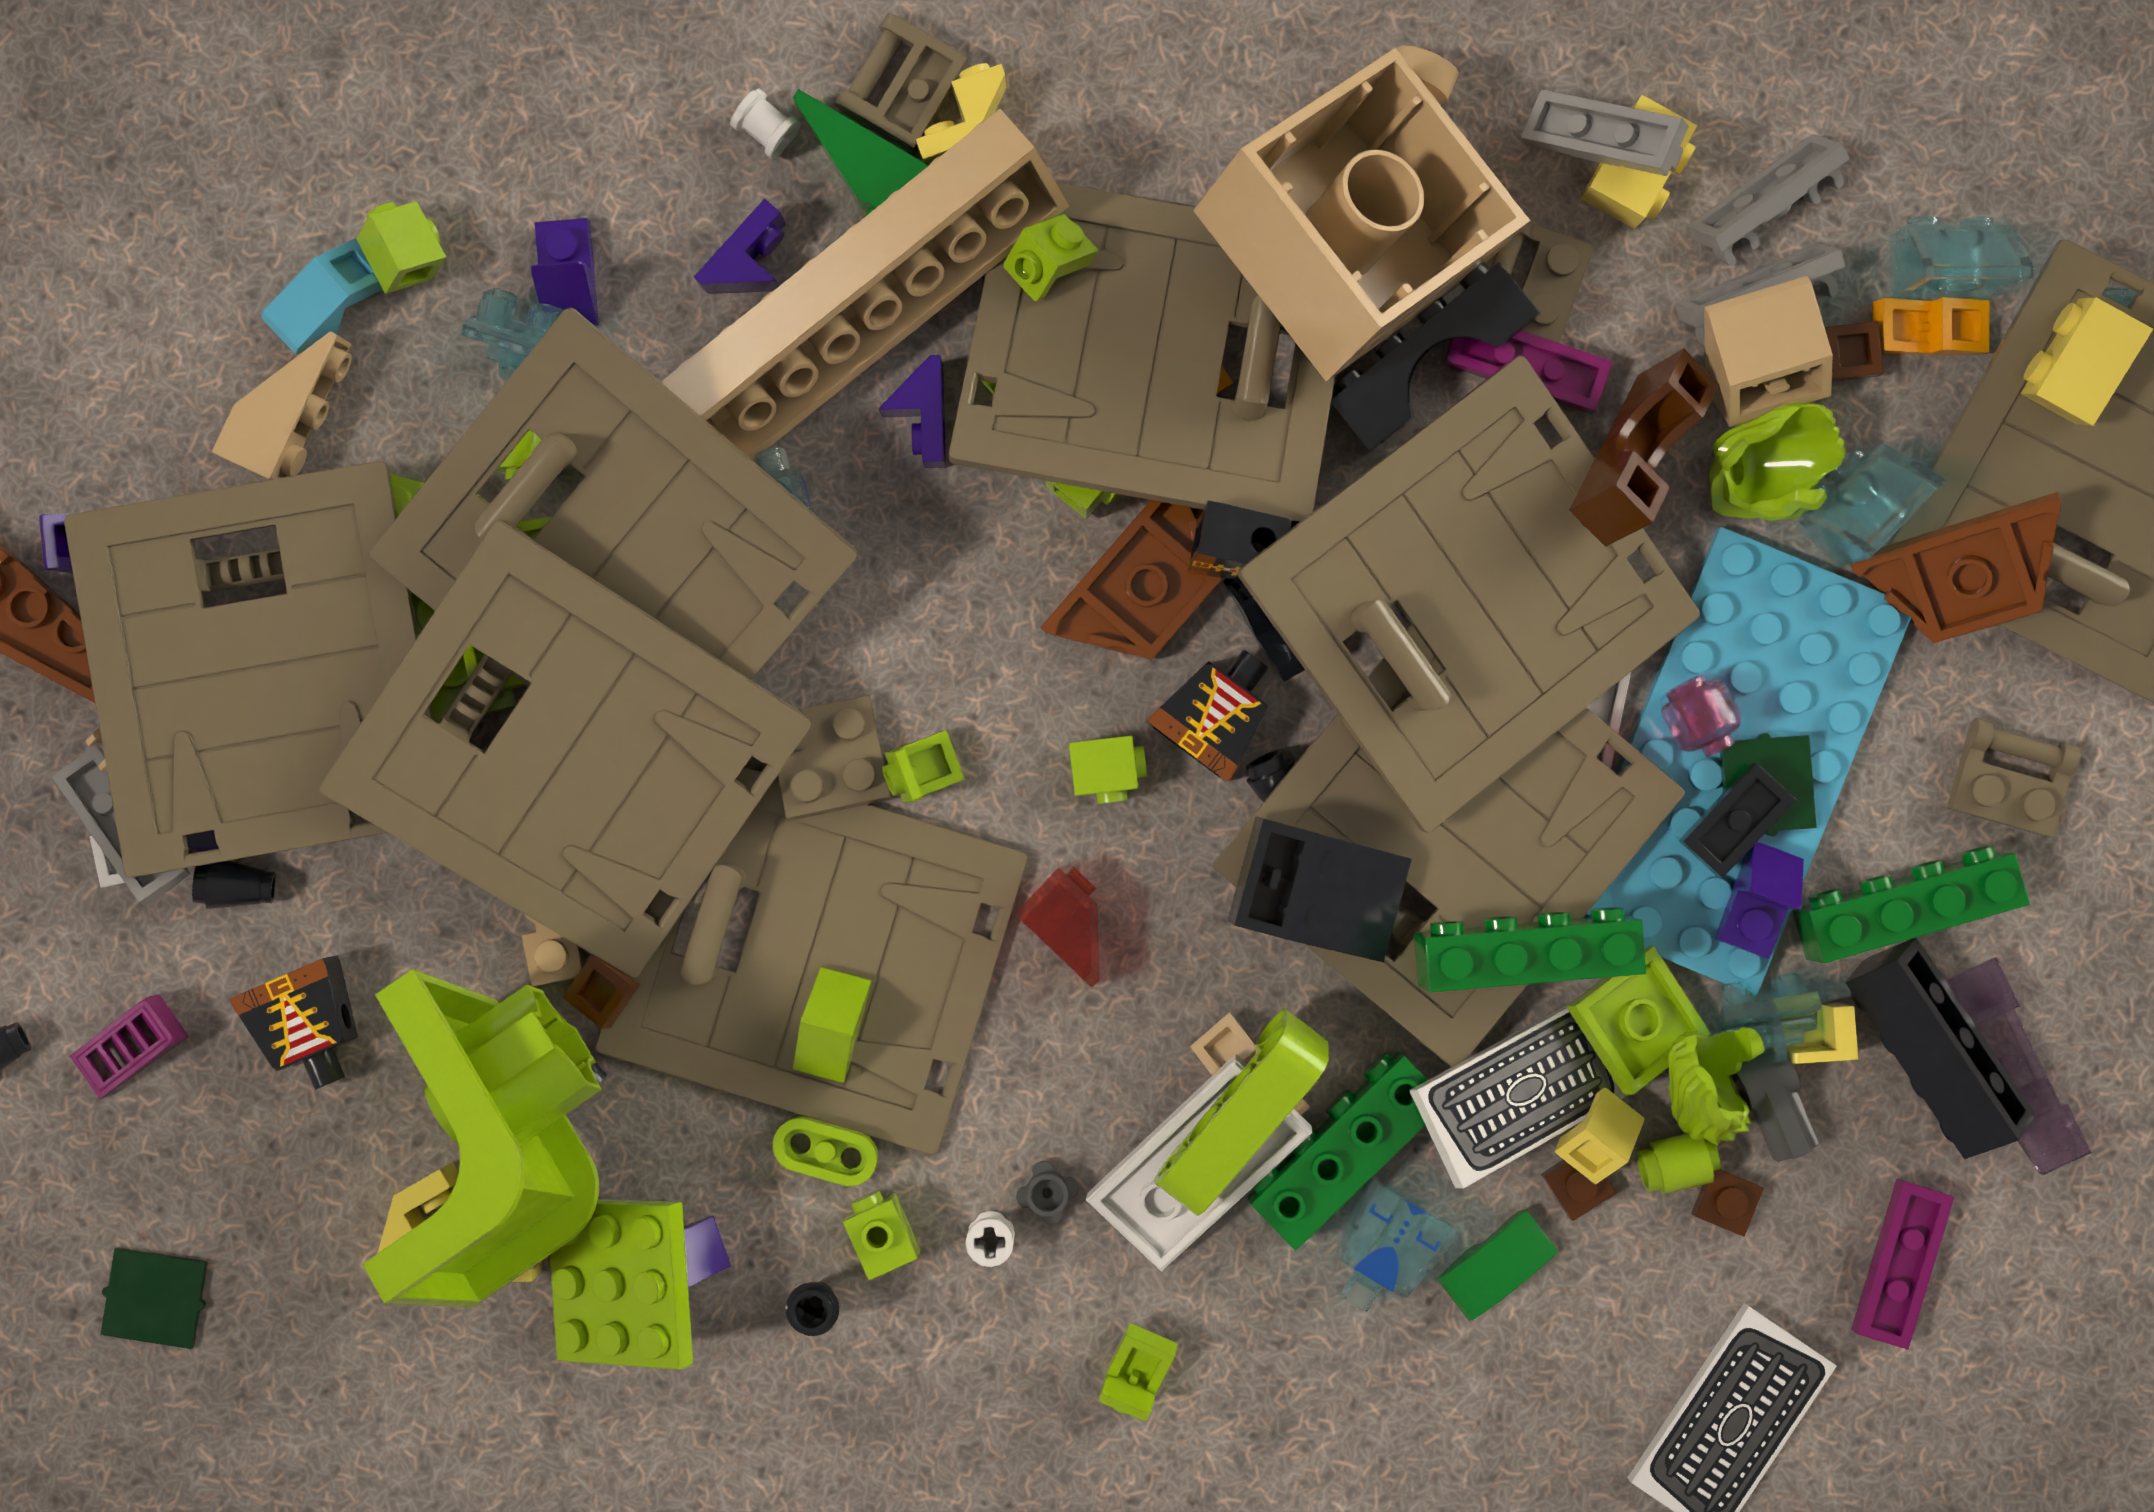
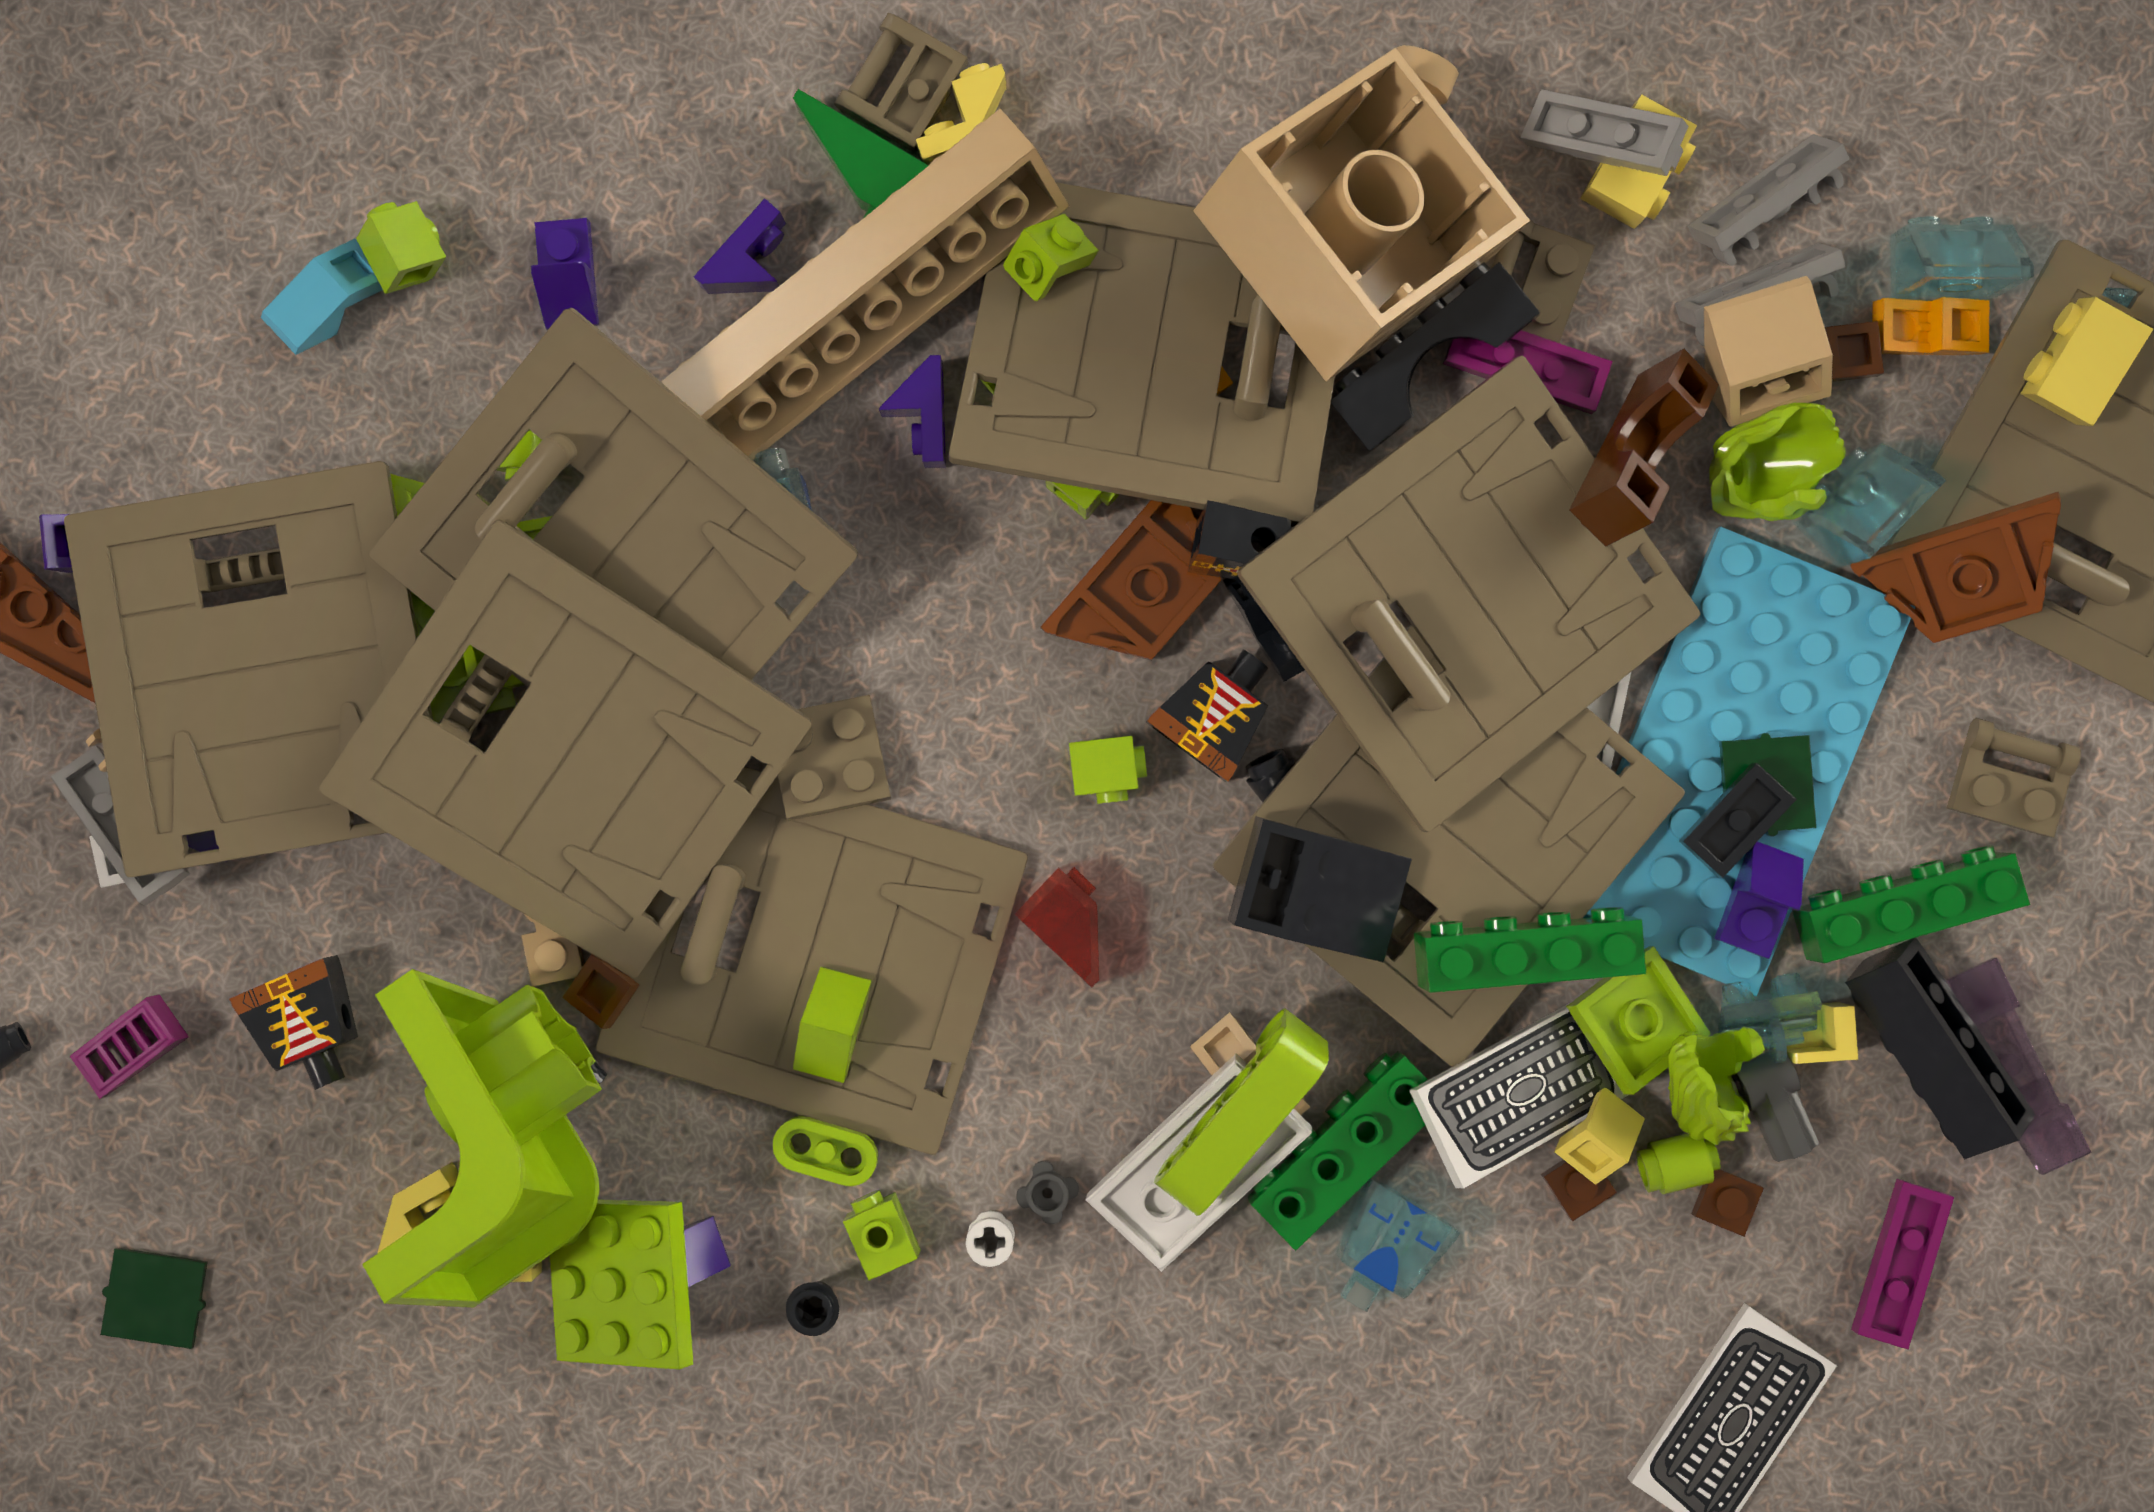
(232, 885): black cone -> none
(277, 416): tan slope -> none
(508, 338): clear light blue hips -> none
(765, 123): white bush -> none
(922, 767): lime bracket -> none
(1137, 1372): lime bracket -> none
(1497, 1265): green slope -> none
(1701, 715): clear pink head -> none

